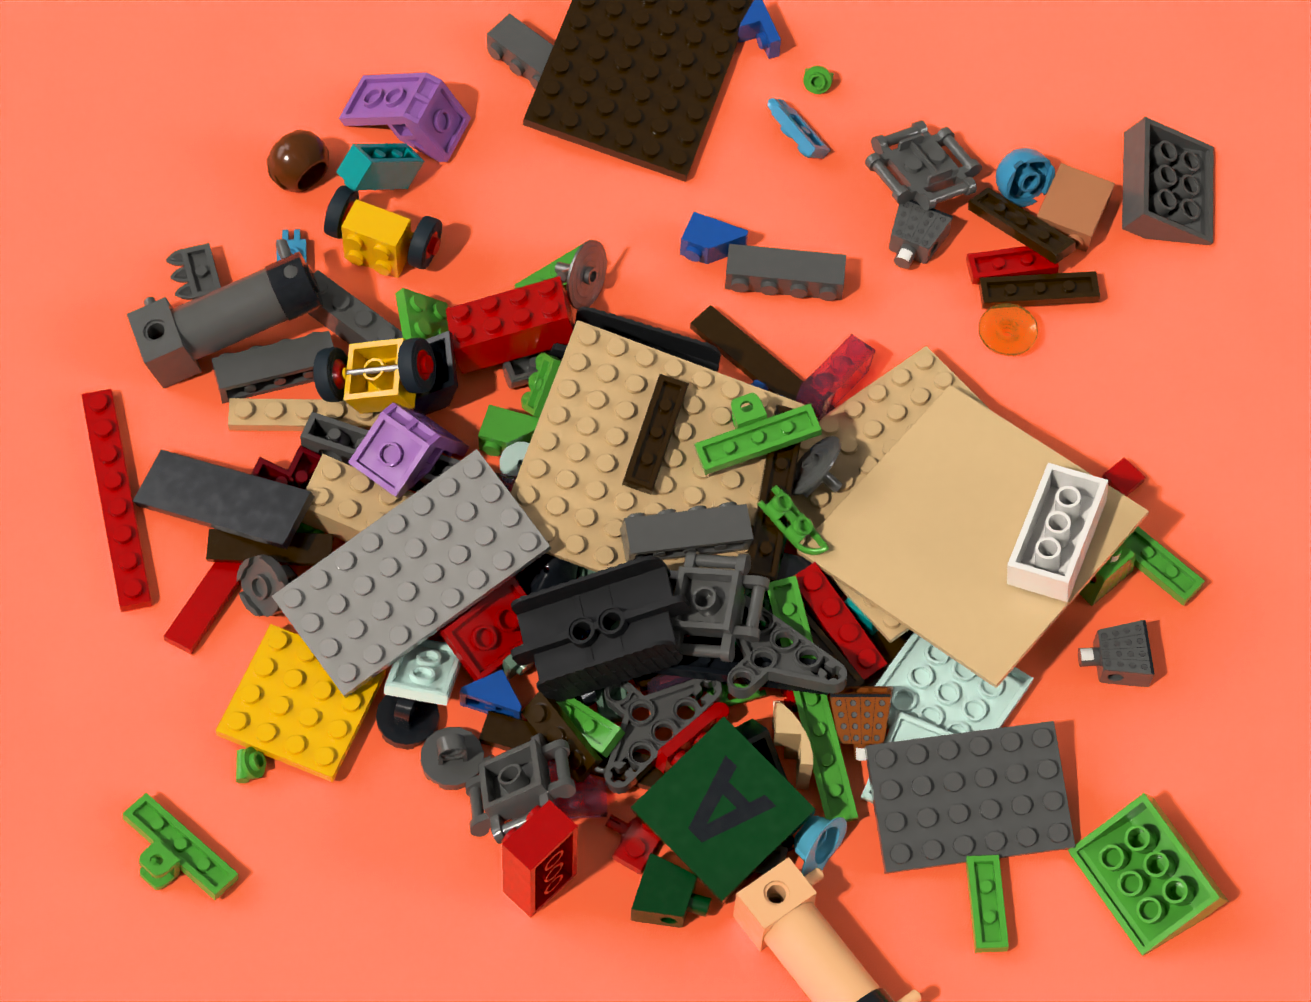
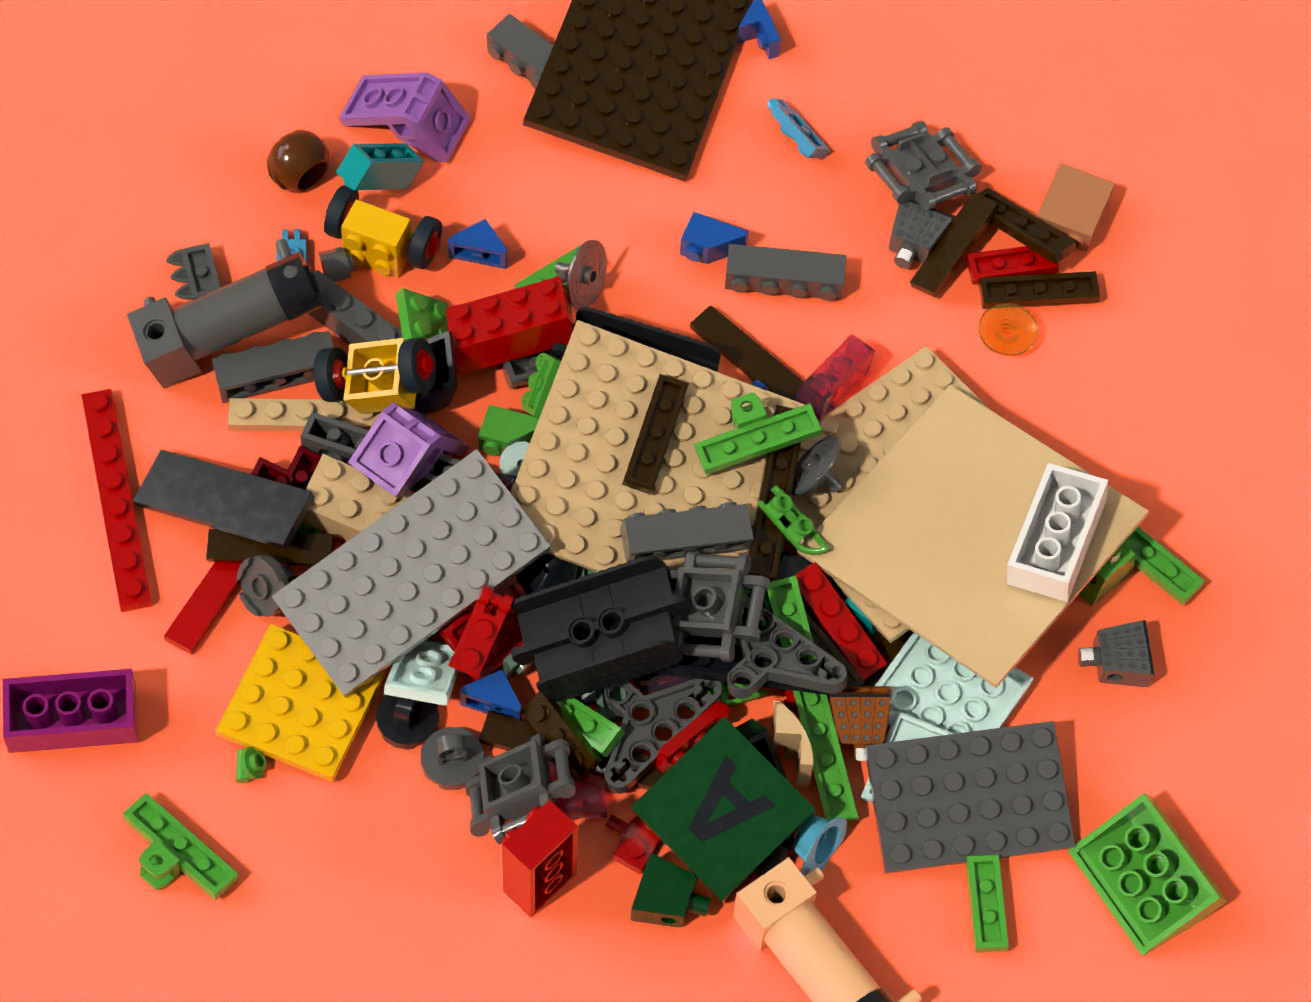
(69, 710): none -> magenta brick
(336, 264): none -> dark grey plate
(478, 245): none -> blue slope
(480, 632): none -> red plate
(817, 79): bright green plate -> none
(954, 244): none -> dark brown tile
(1024, 176): dark azure cylinder -> none
(1124, 477): red tile -> none
(1167, 184): dark grey slope -> none

